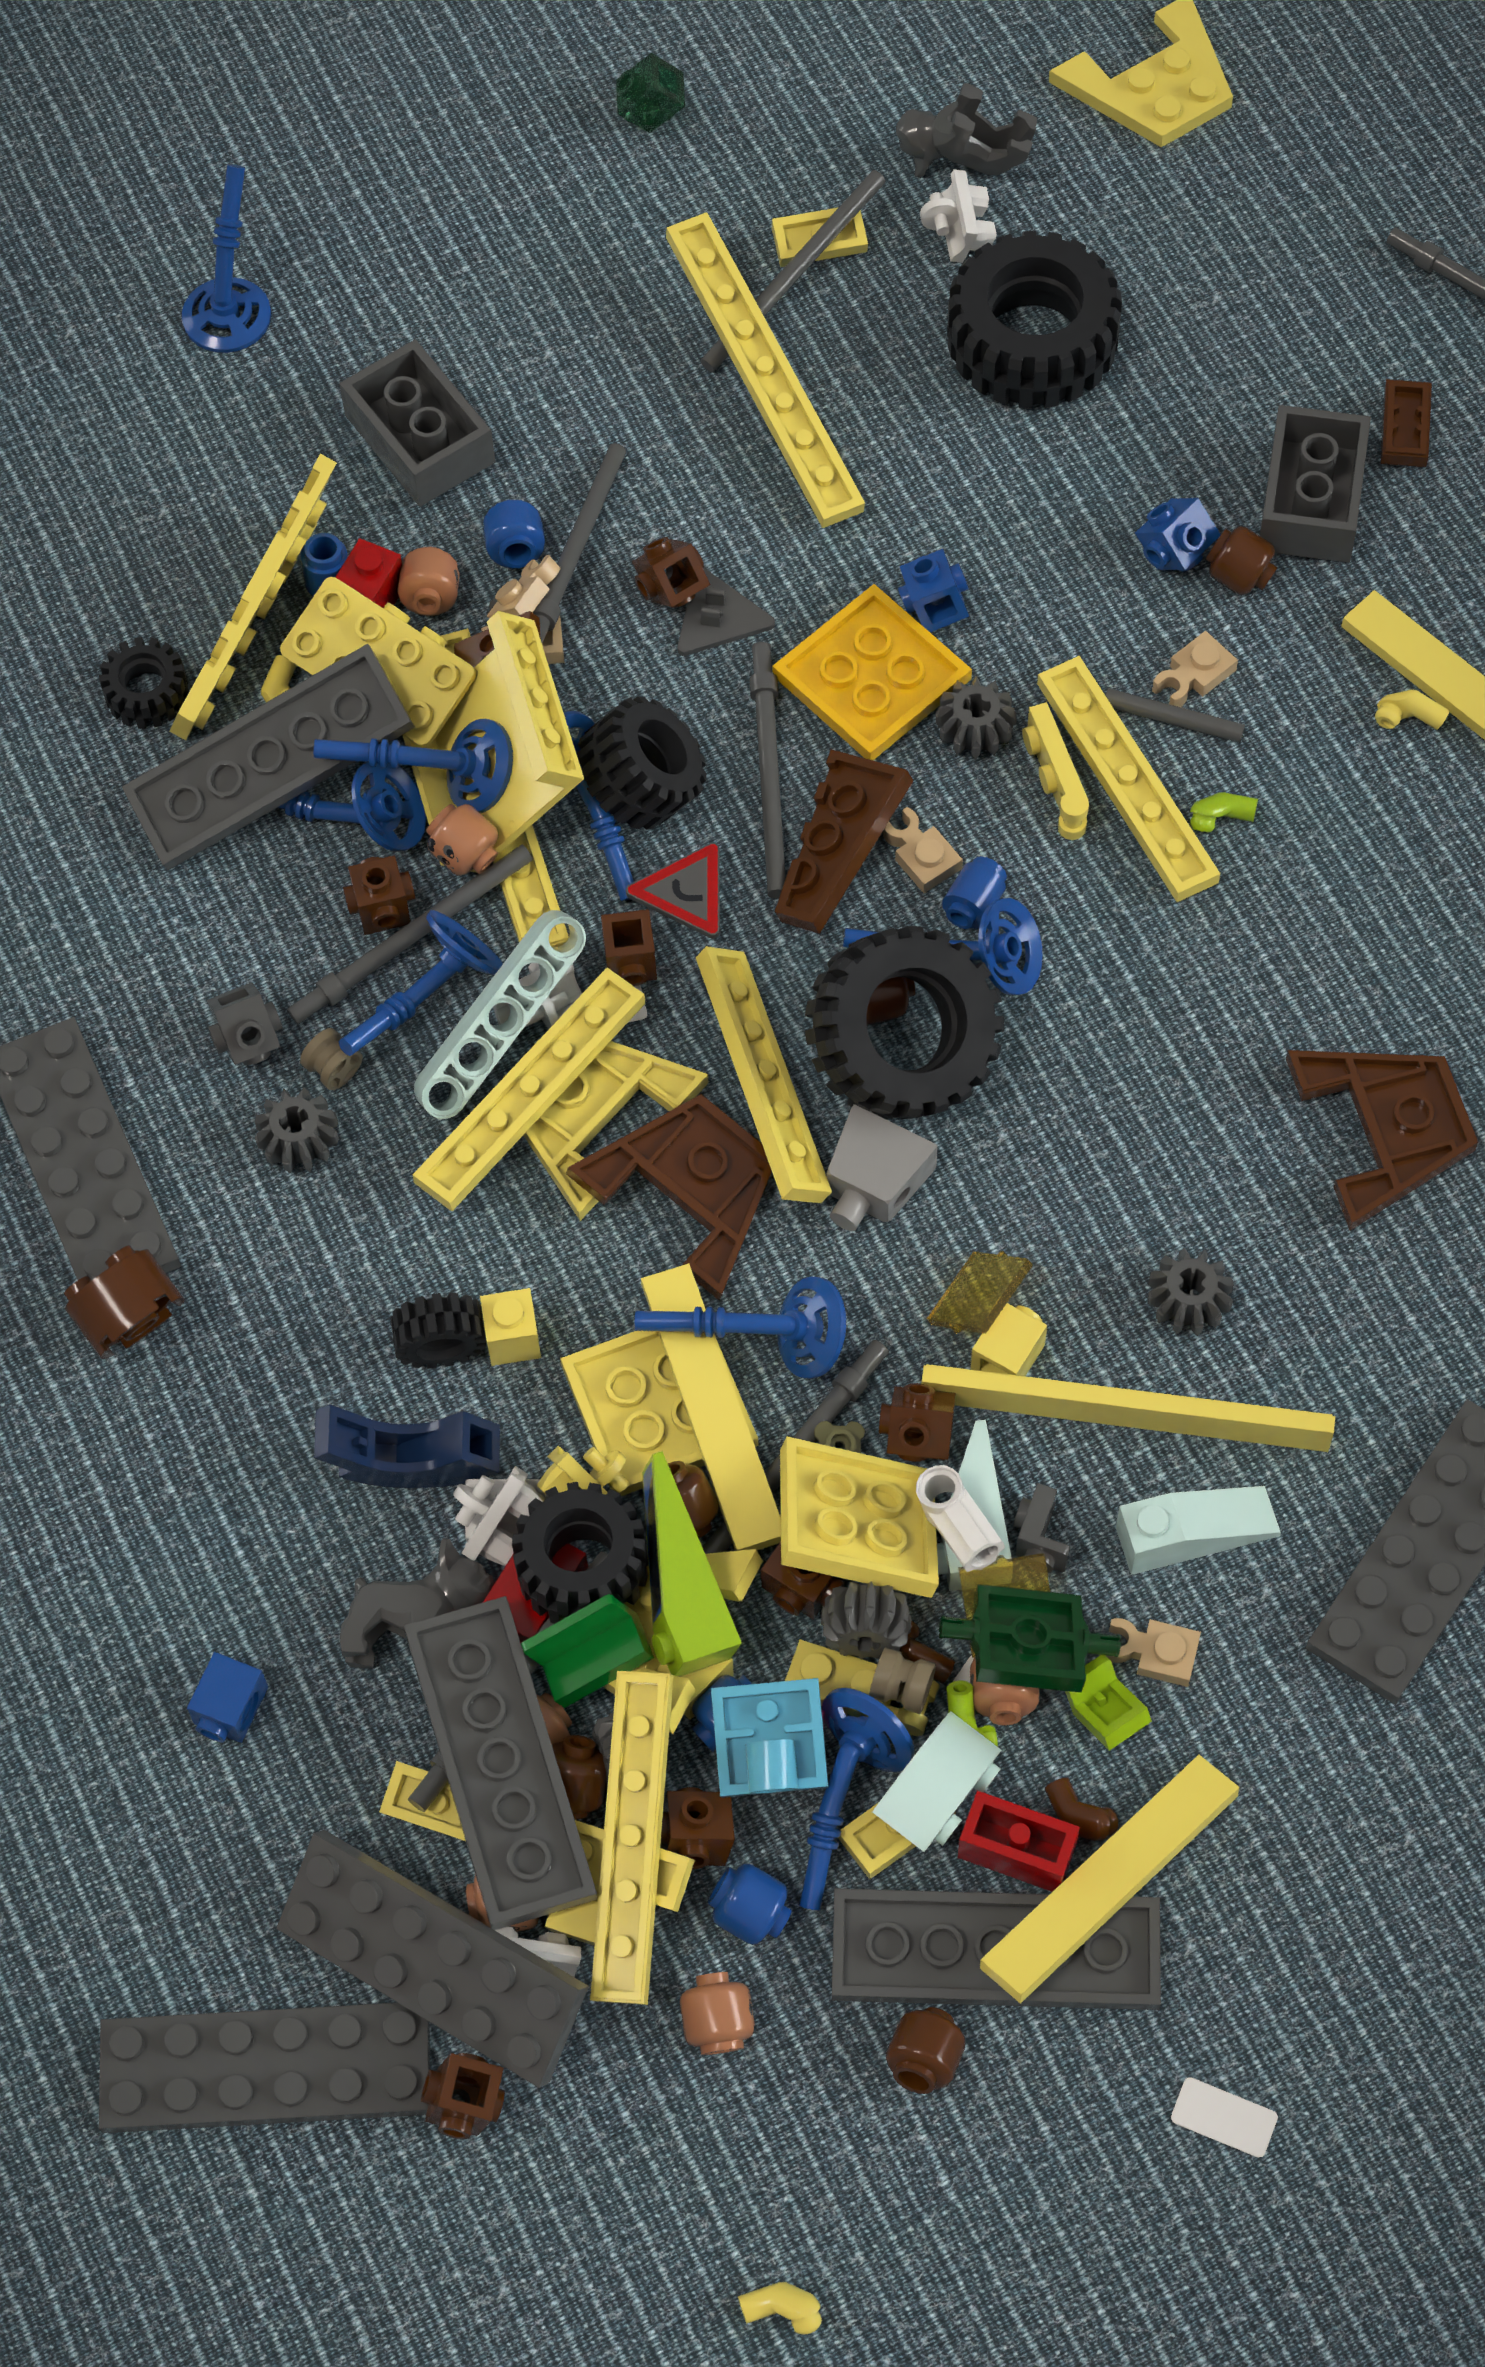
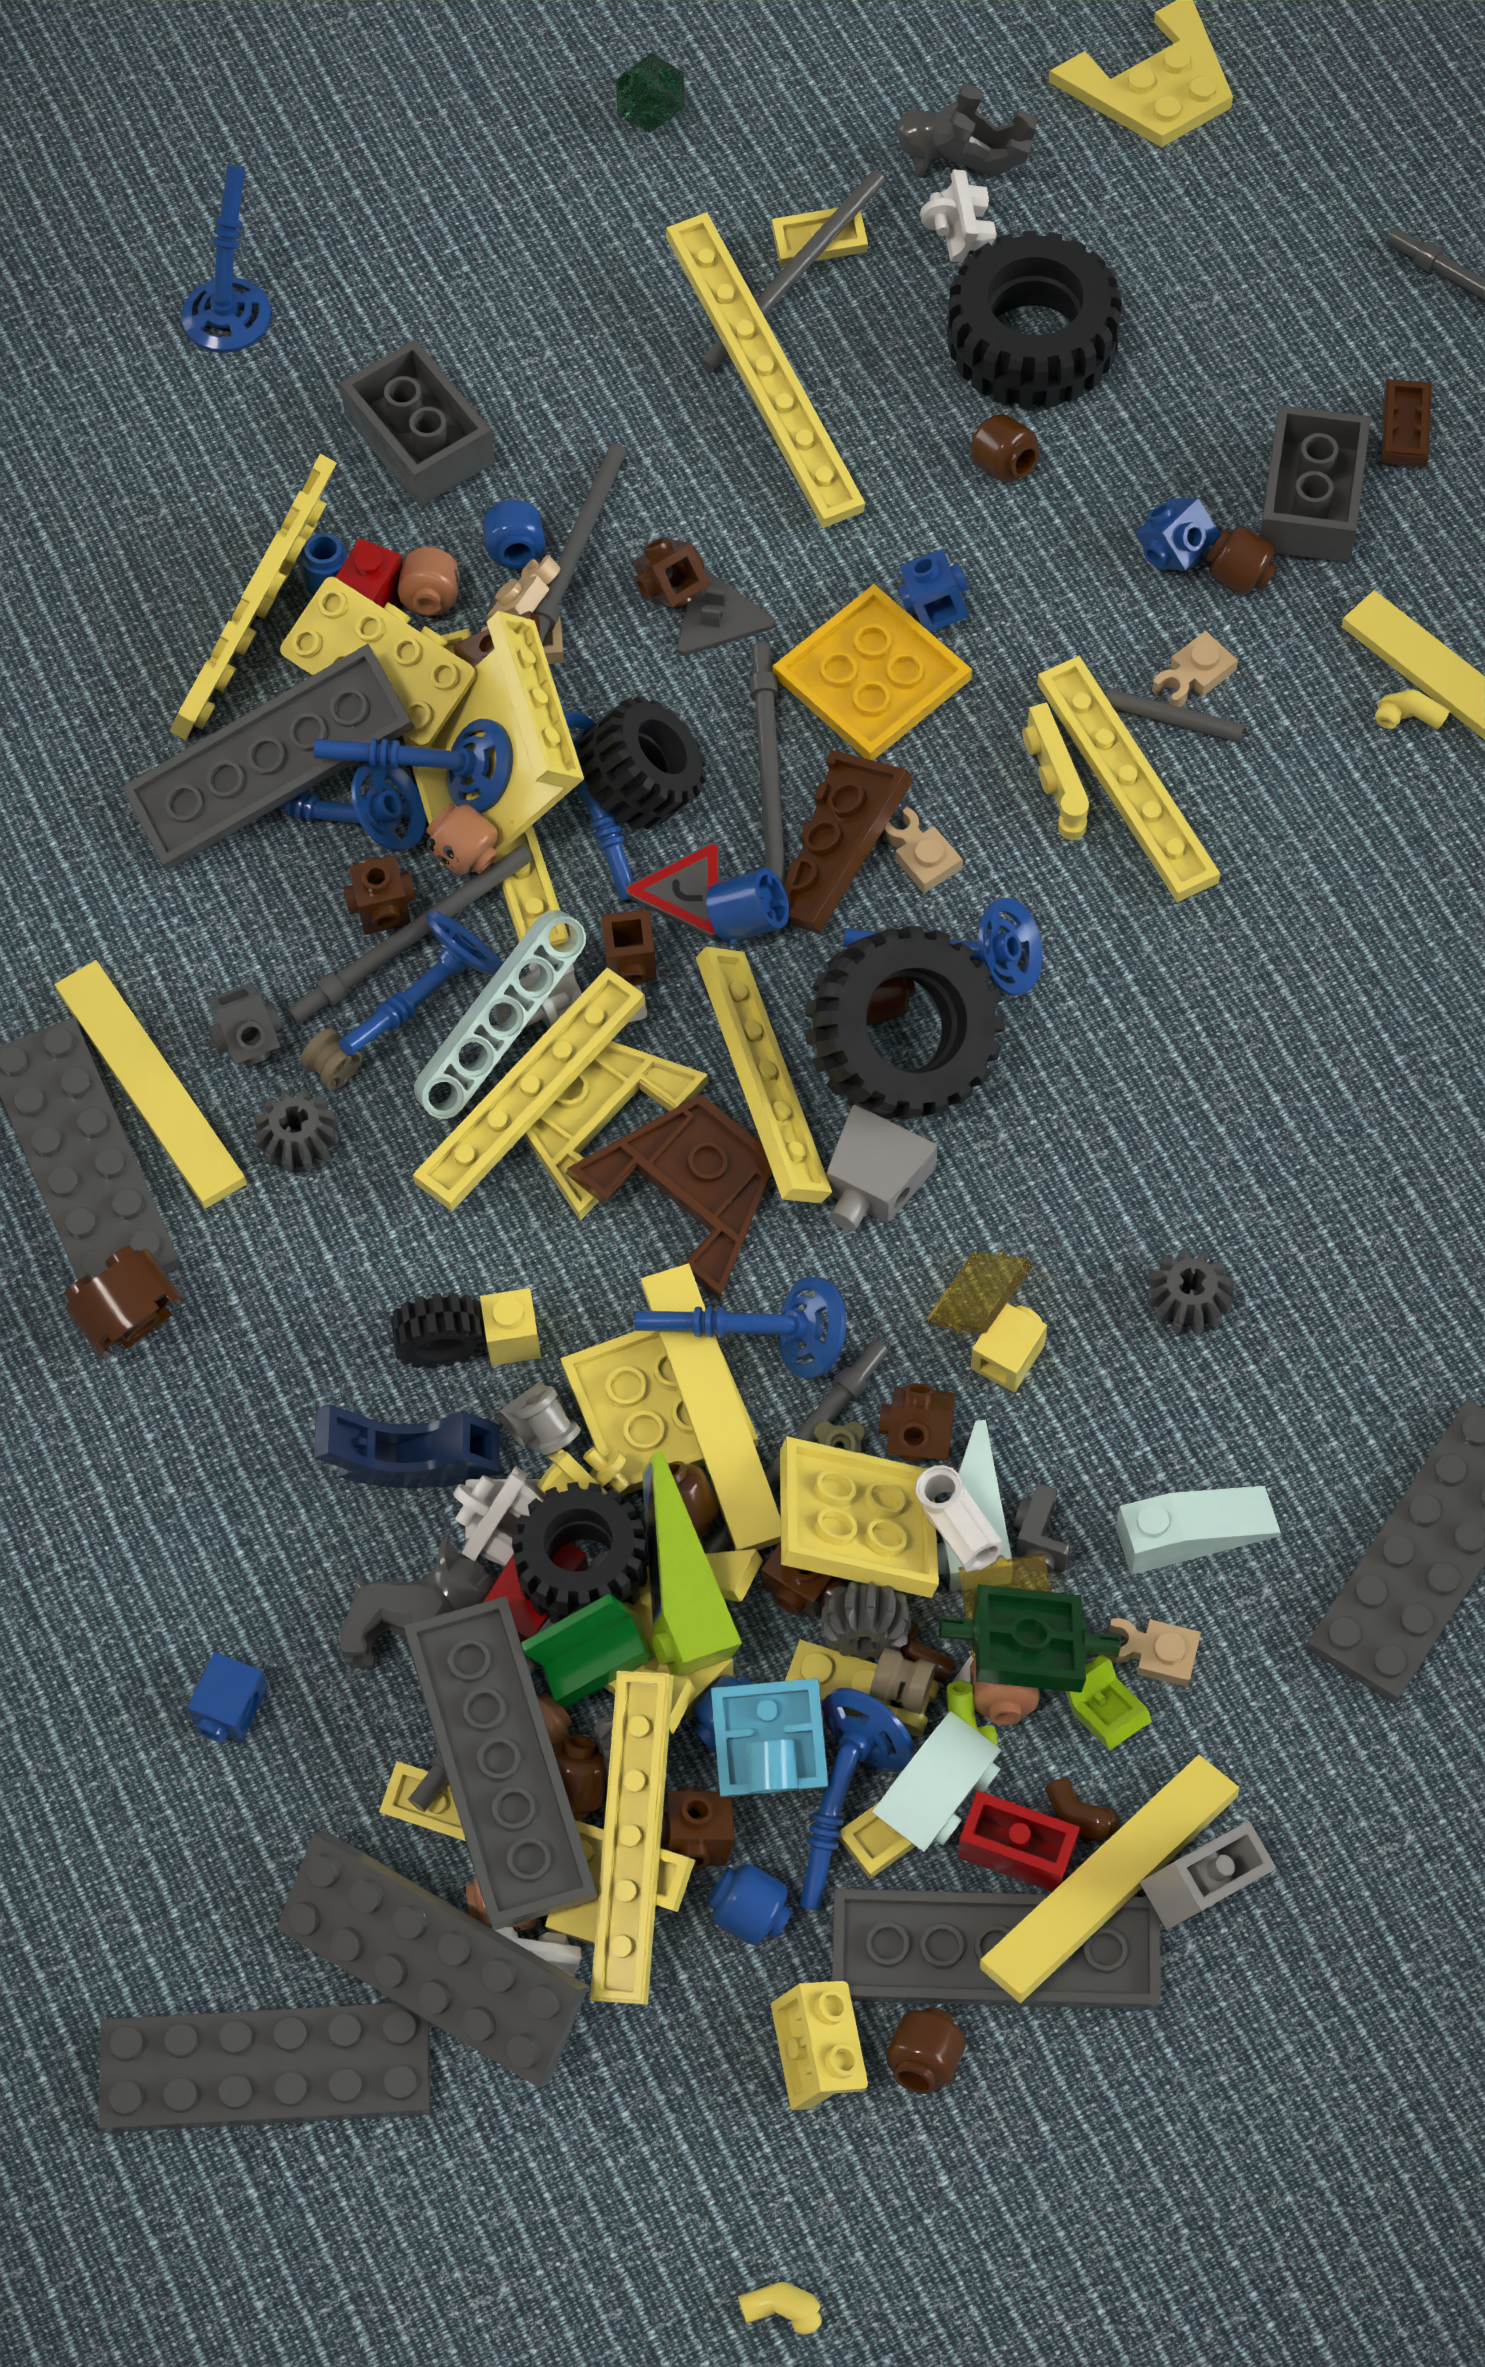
(137, 661): black tyre -> none
(151, 1084): none -> light yellow tile
(278, 678): light yellow arm -> none
(476, 2083): reddish brown brick -> none
(539, 1420): none -> light grey piece
(717, 2014): nougat head -> none
(747, 905): none -> blue piece
(818, 2043): none -> light yellow bracket
(973, 891): blue brick -> none
(975, 717): dark grey gear -> none
(1004, 448): none -> reddish brown head
(1133, 1408): light yellow tile -> none
(1207, 1875): none -> light grey brick
(1221, 805): lime arm -> none
(1224, 2117): white sticker -> none
(1407, 1115): reddish brown wing -> none

